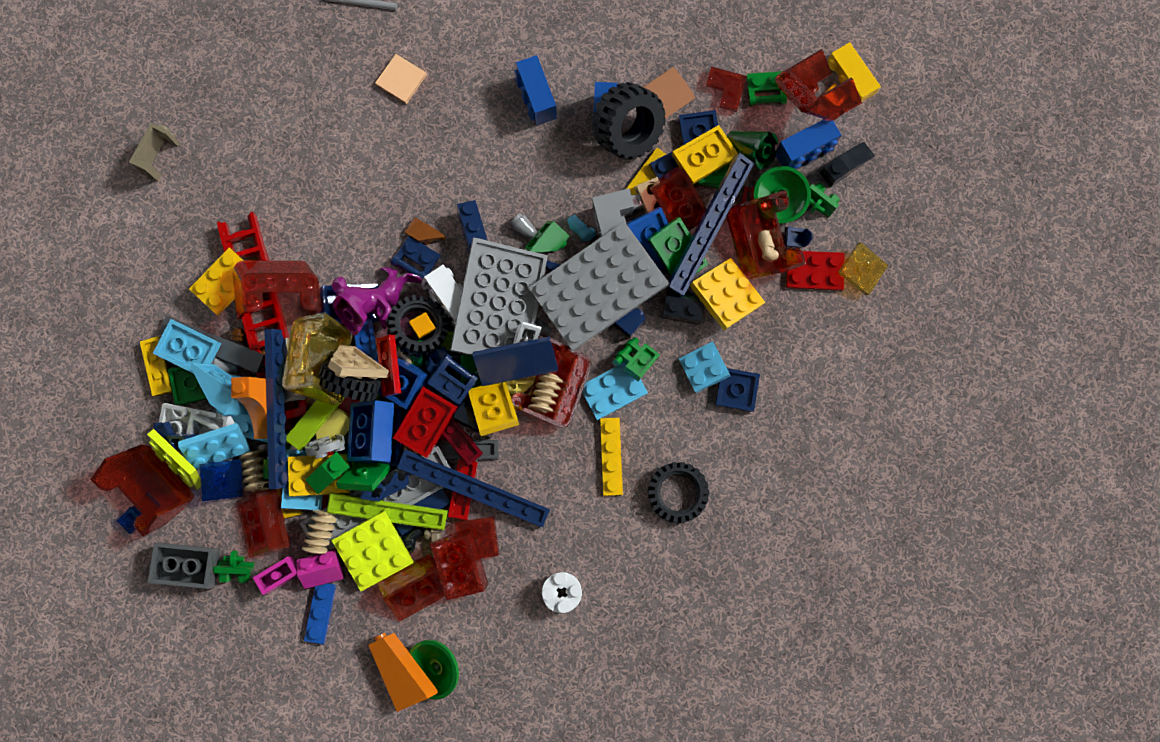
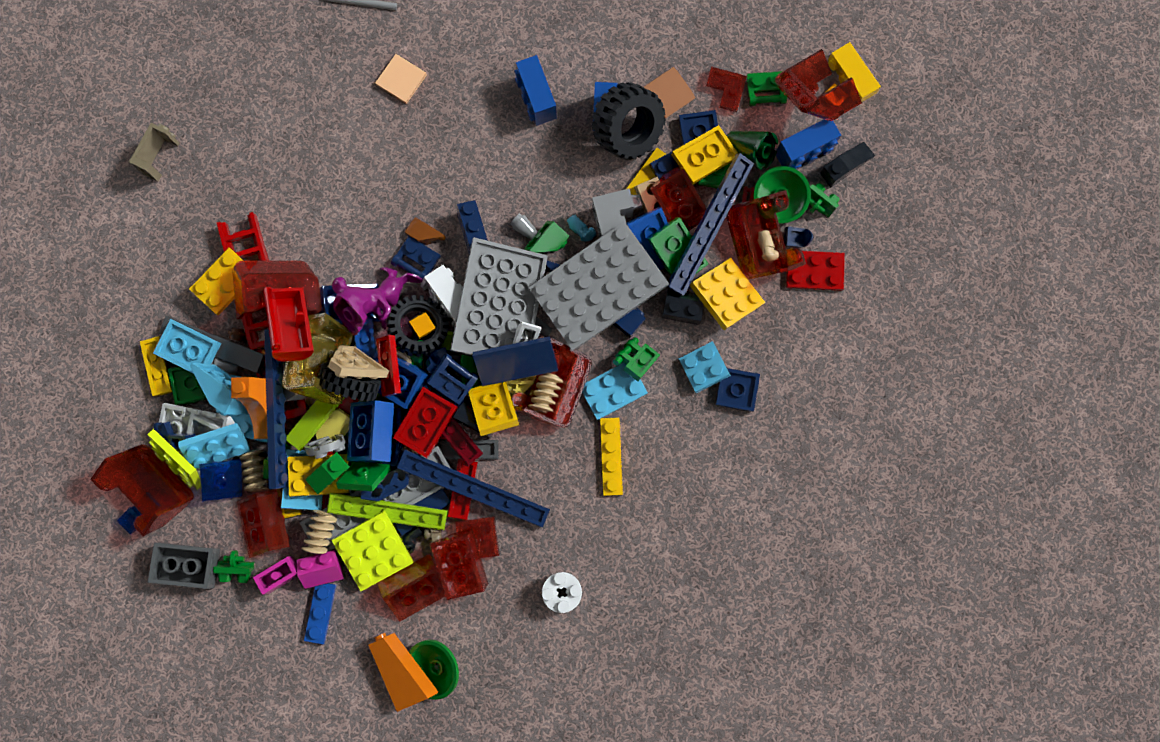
(288, 324): none -> red container
(701, 492): black tyre -> none
(863, 268): clear yellow plate -> none

